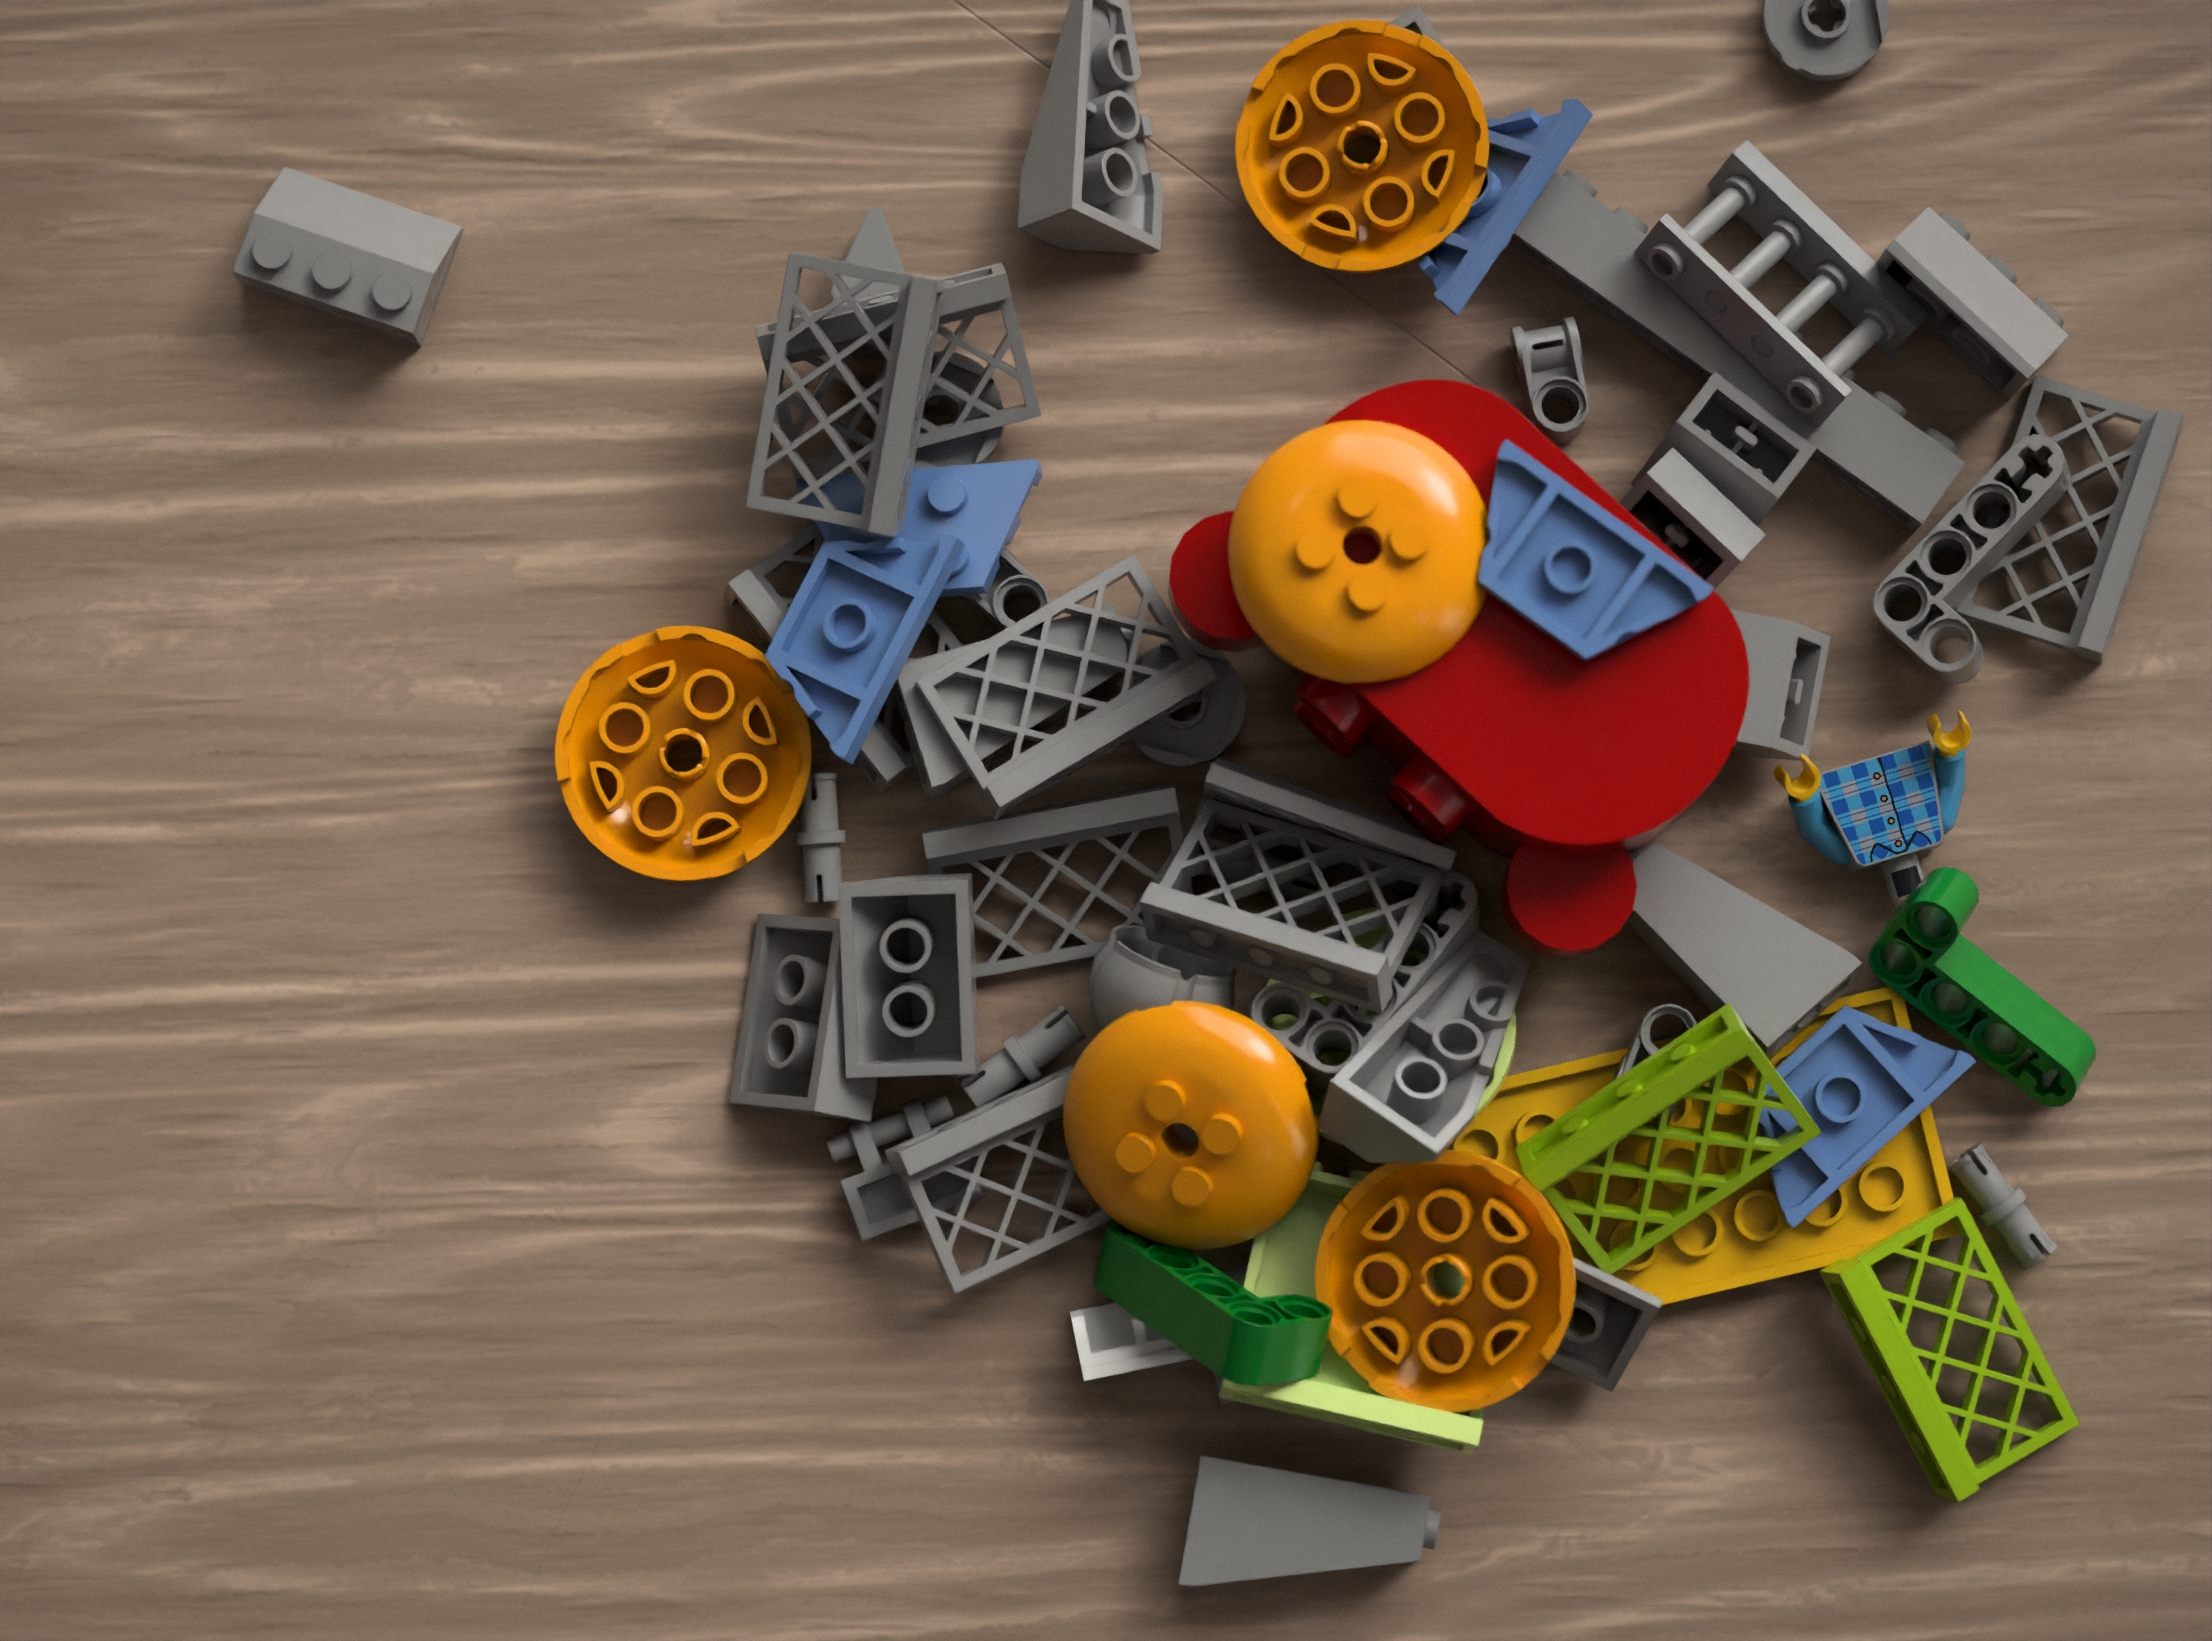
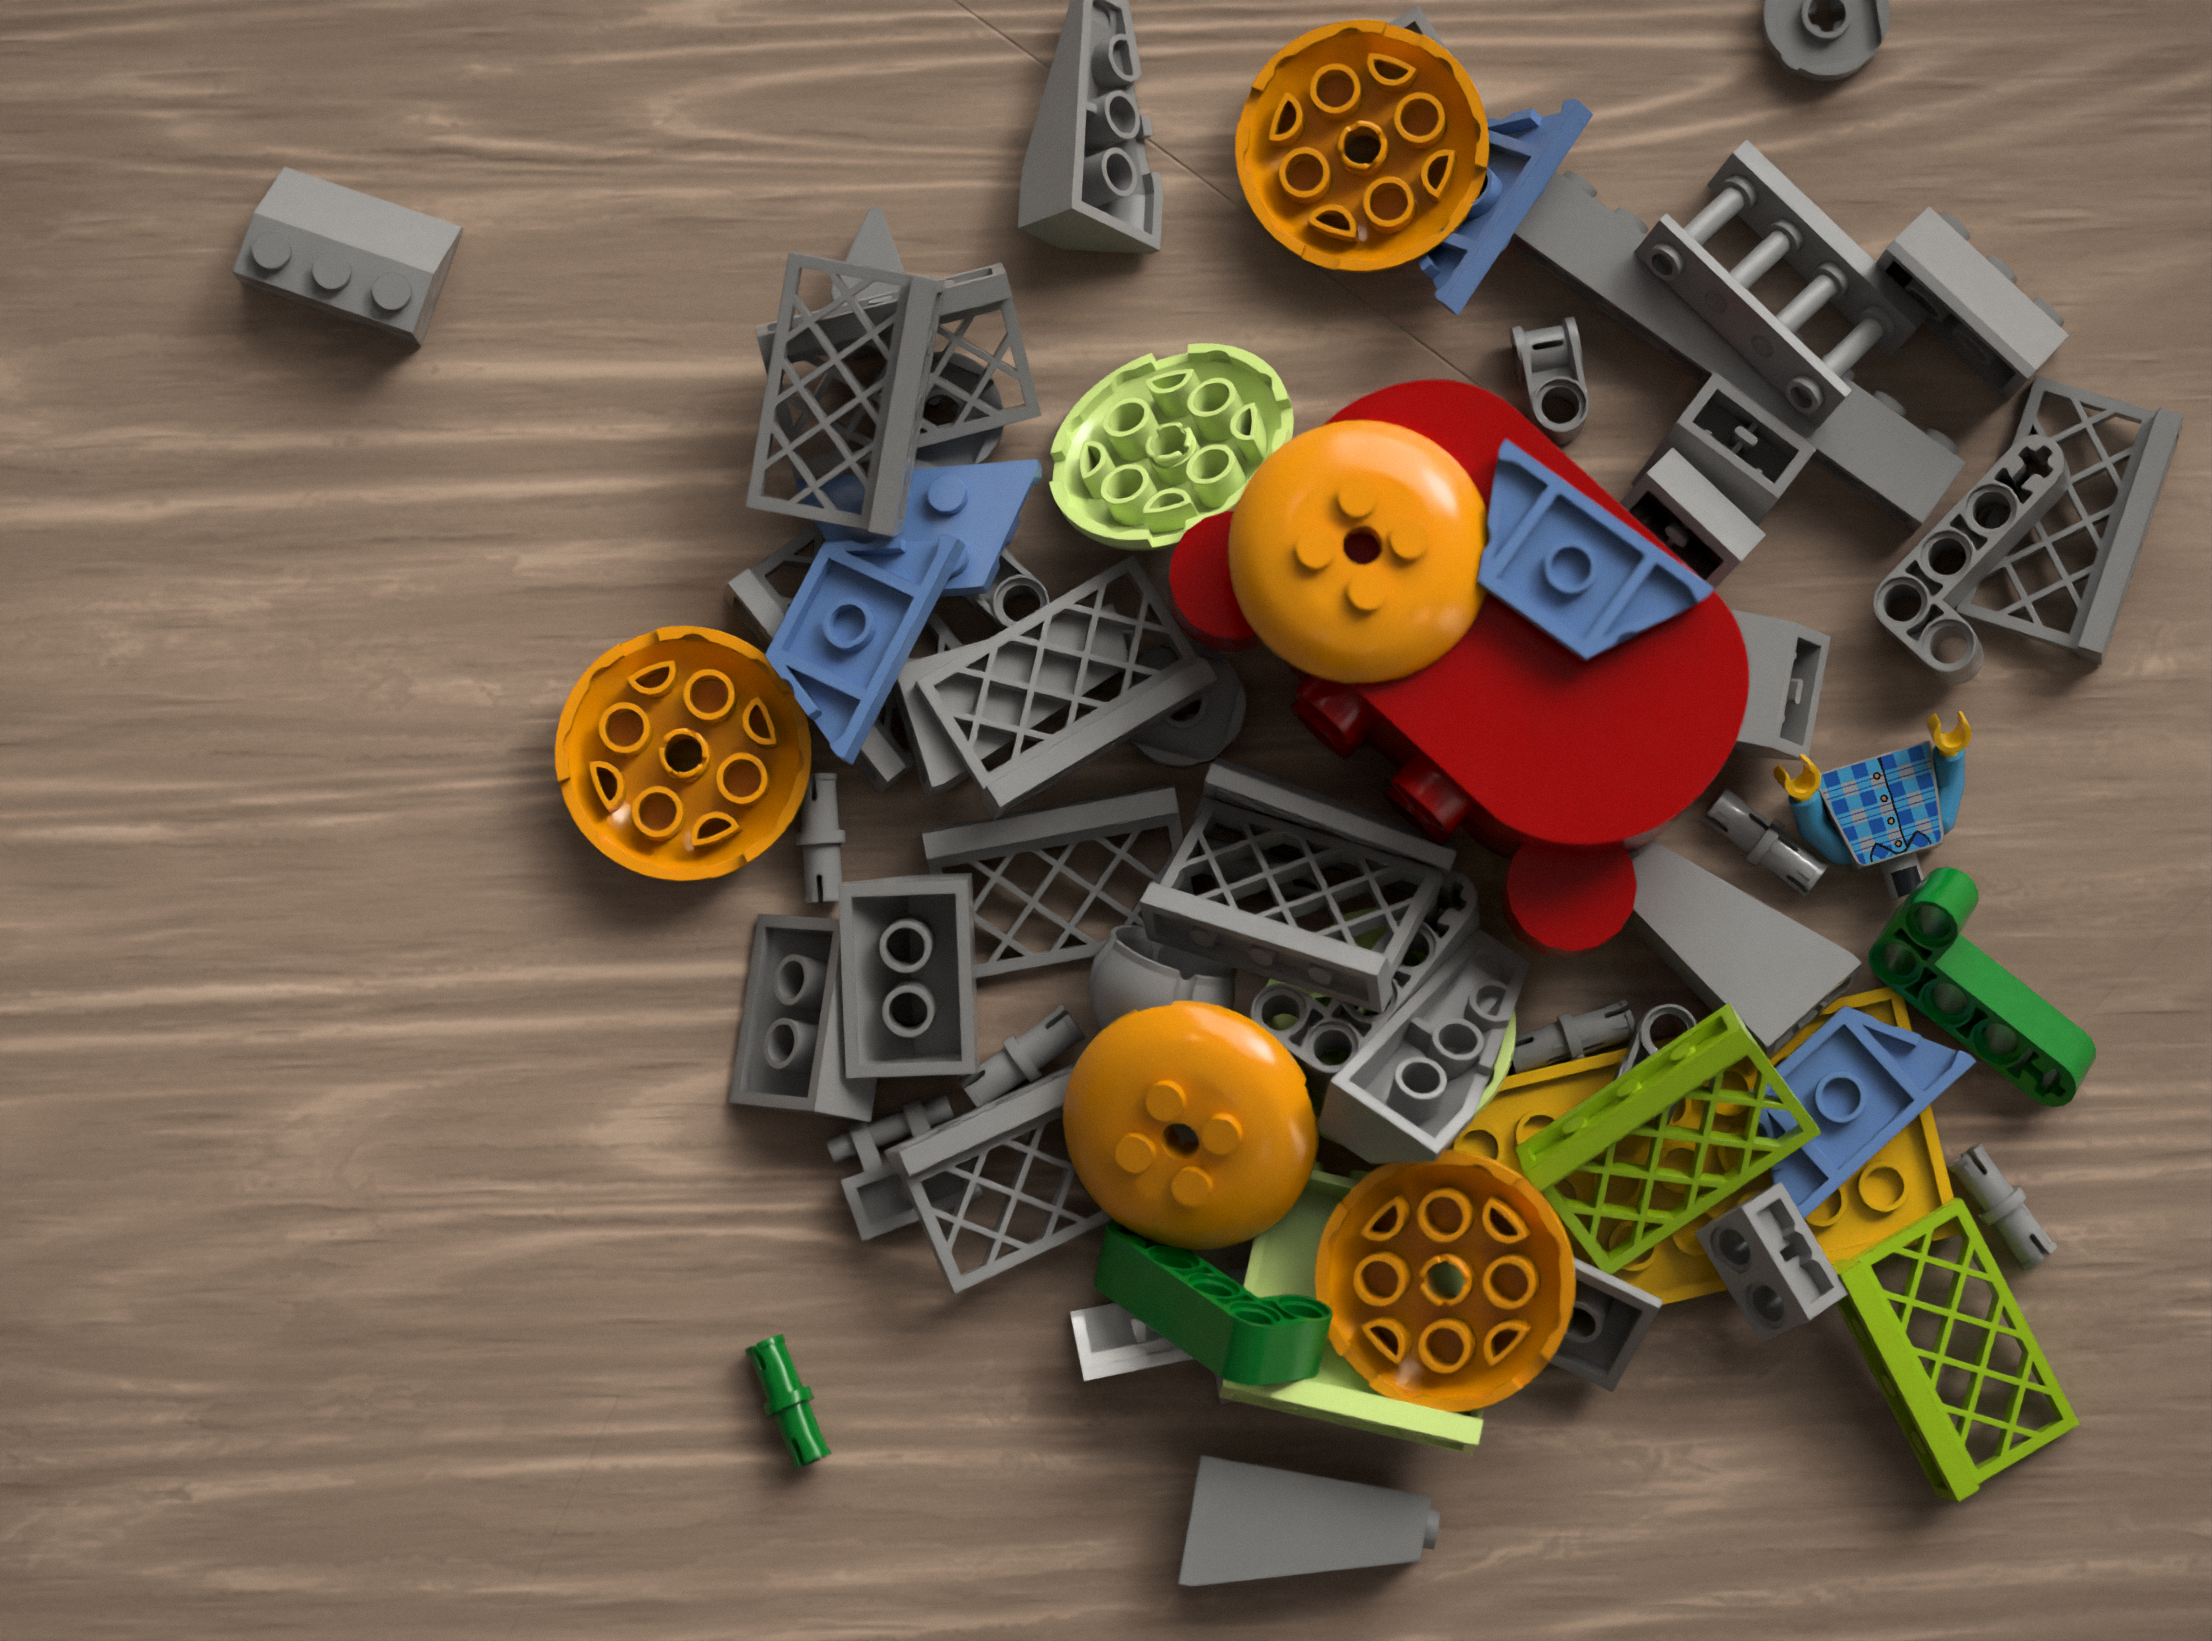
(788, 1401): none -> green pin
(1167, 444): none -> yellowish green brick
(1573, 1037): none -> light grey pin
(1765, 842): none -> light grey pin
(1771, 1263): none -> light grey brick

